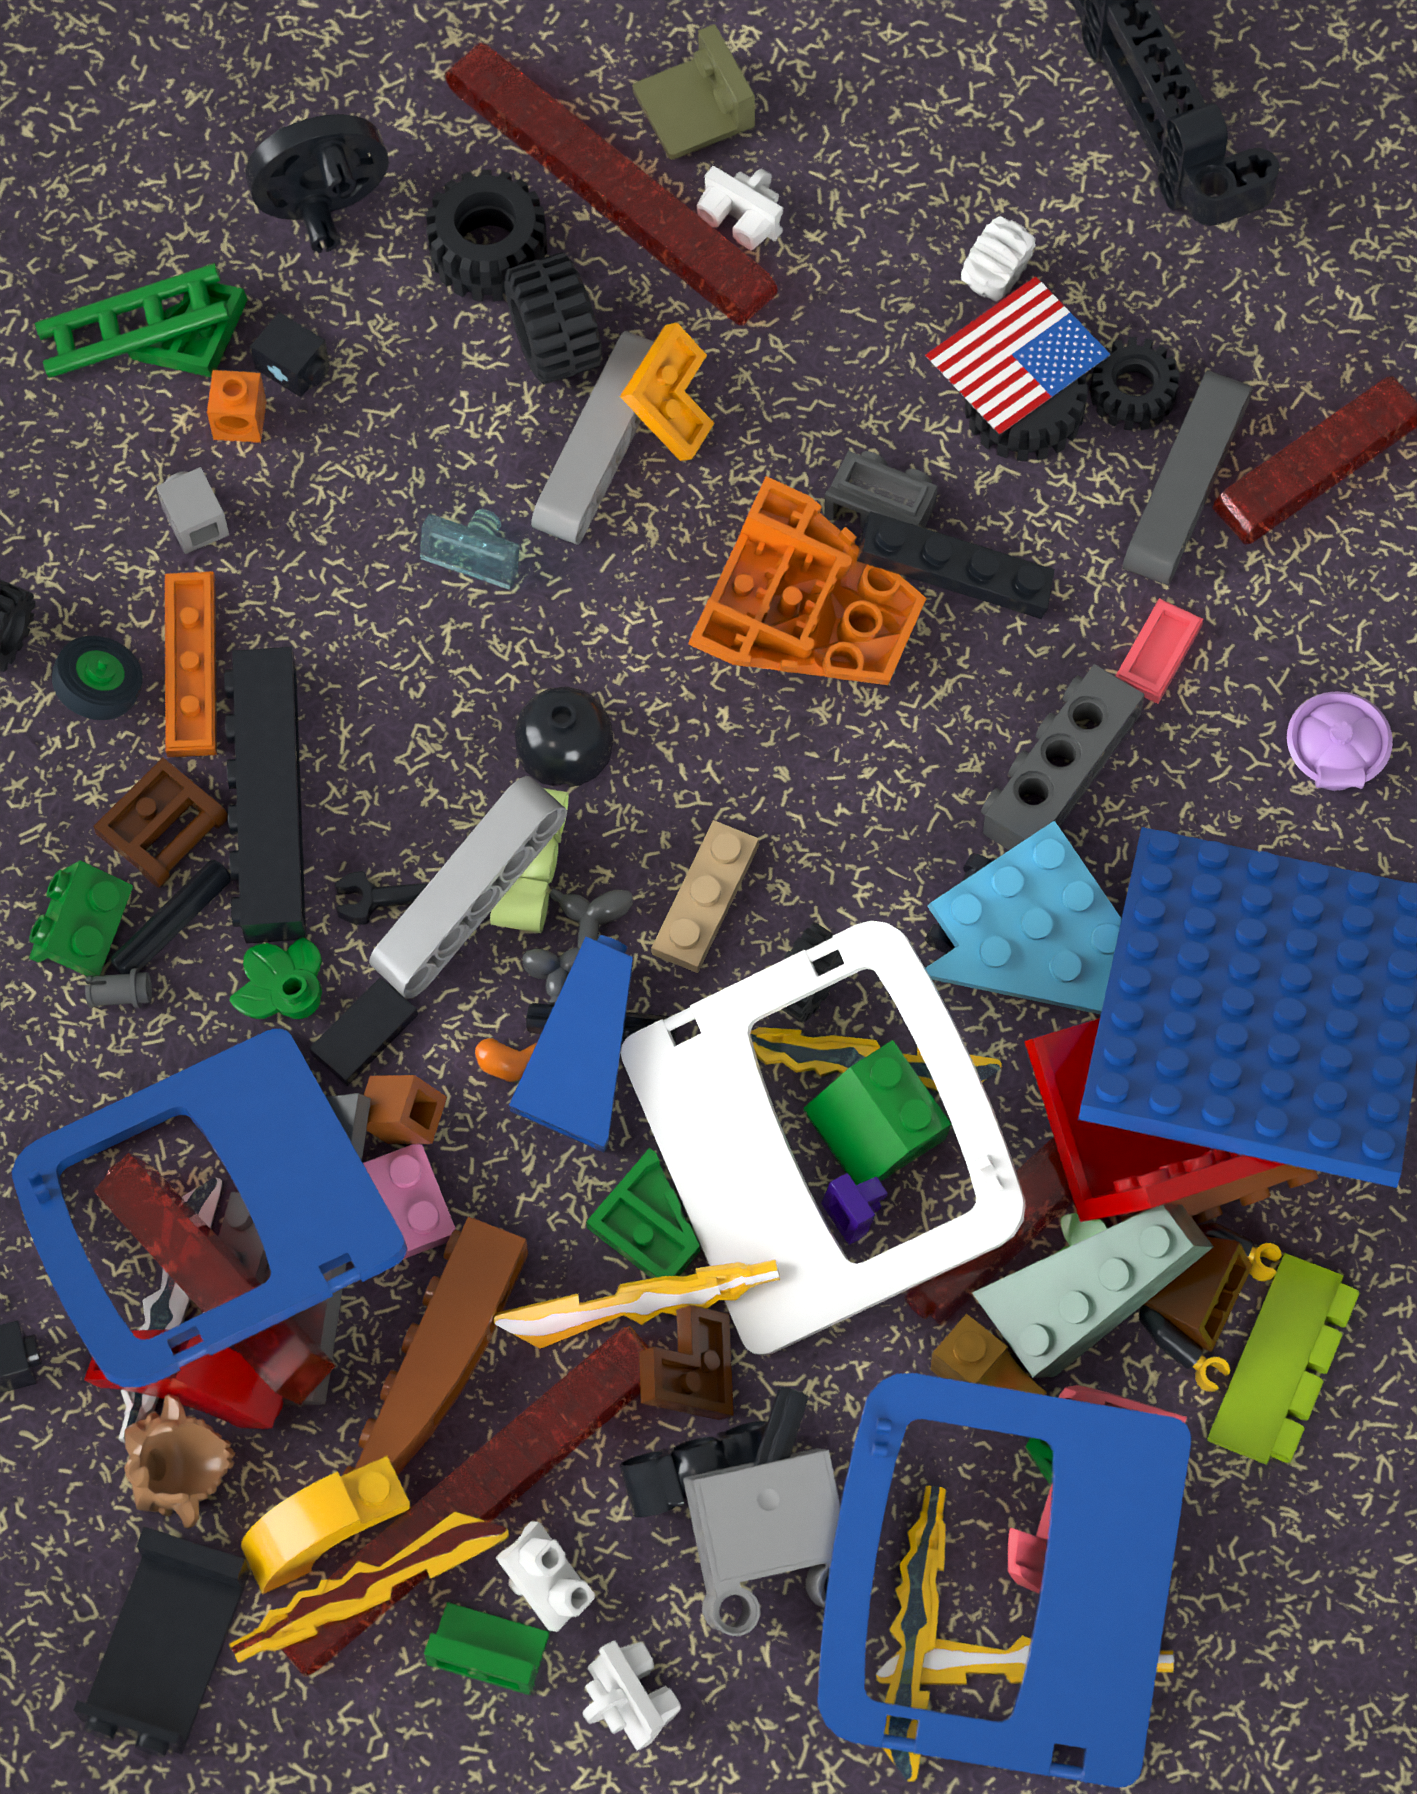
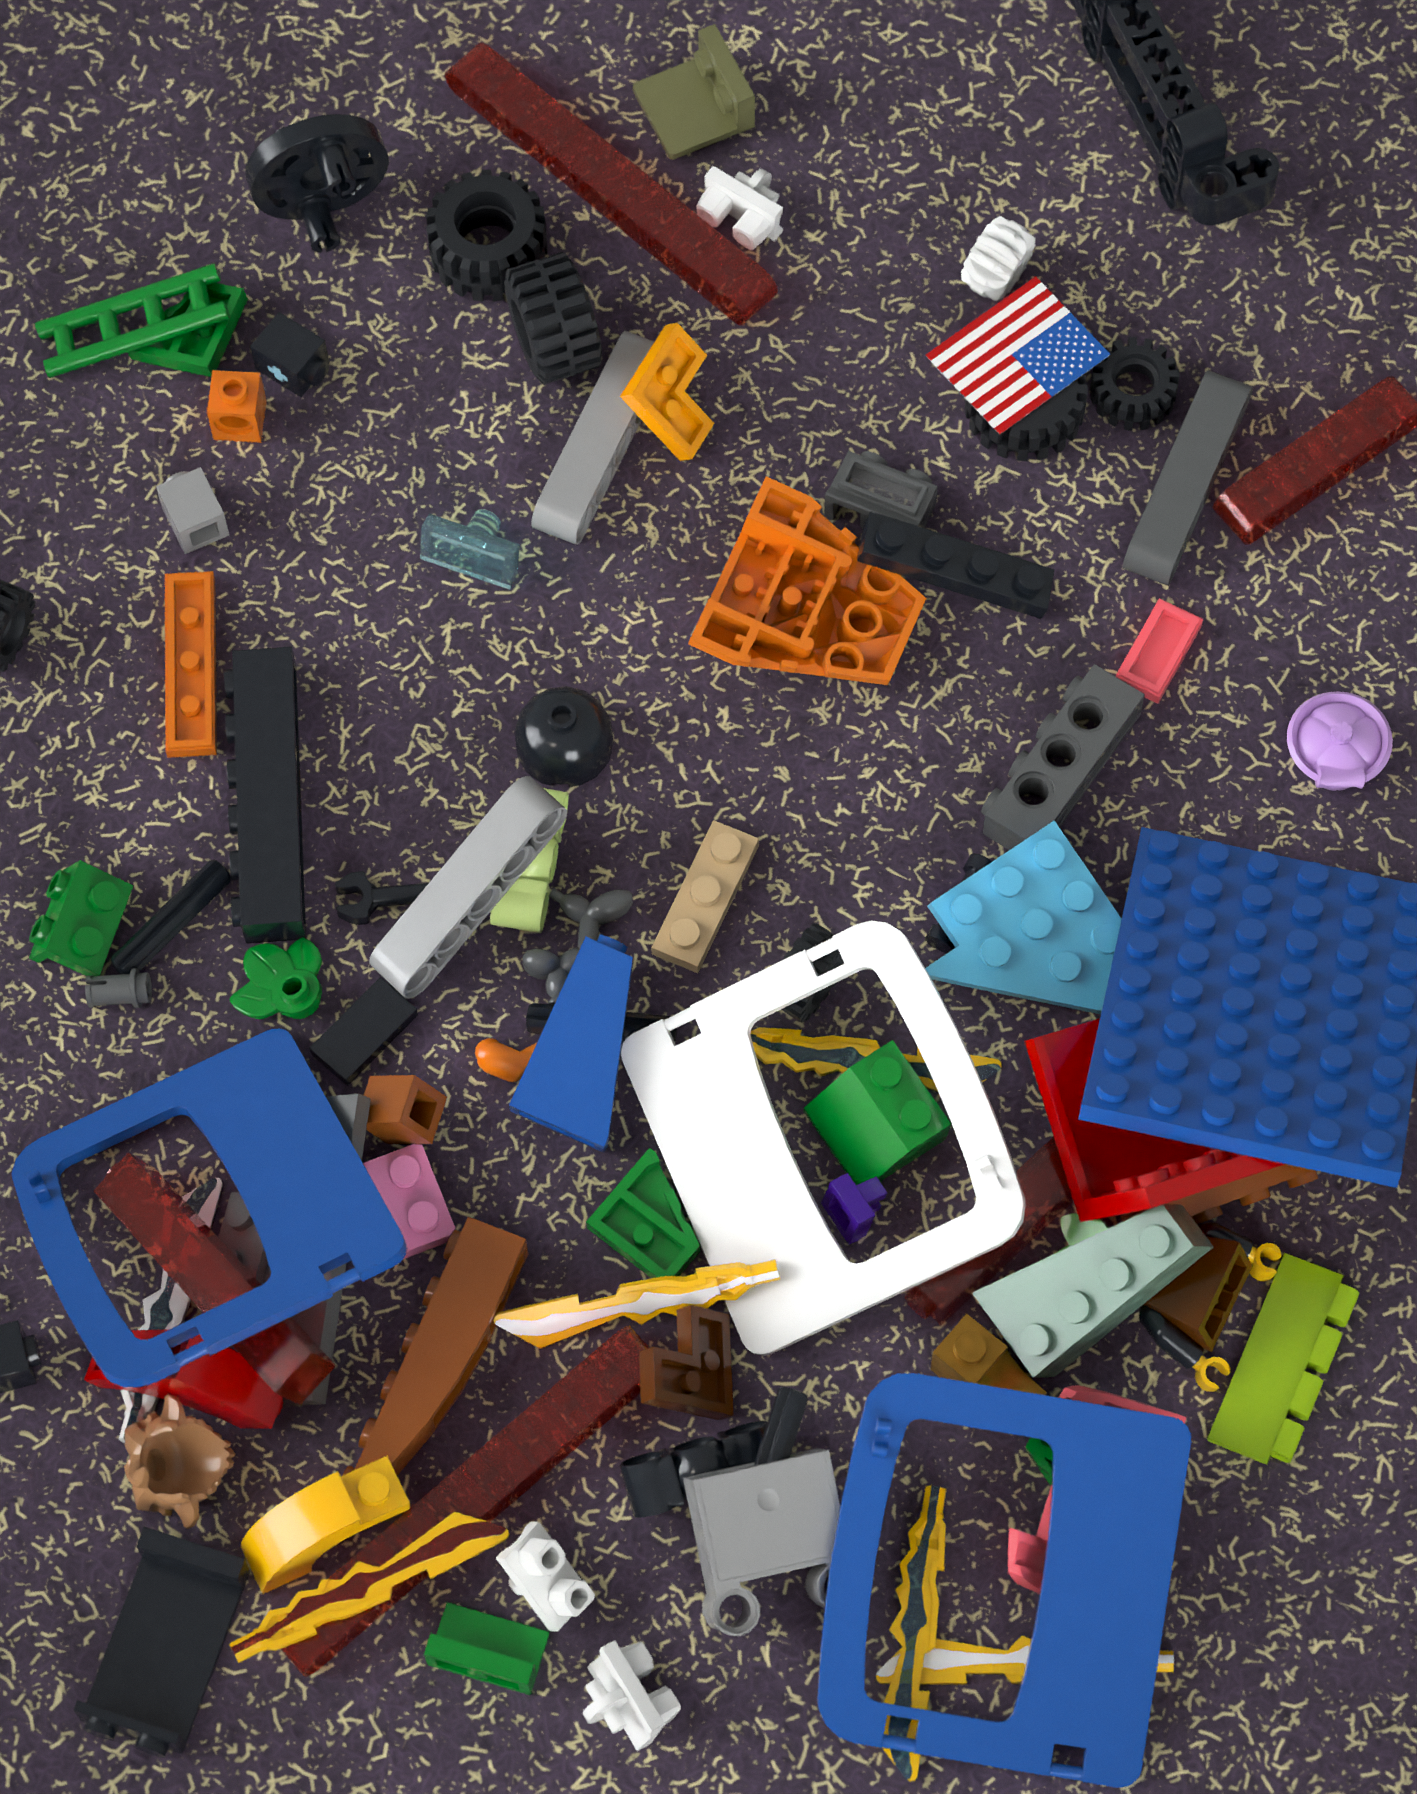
(97, 677): black wheel -> none
(149, 811): reddish brown plate -> none

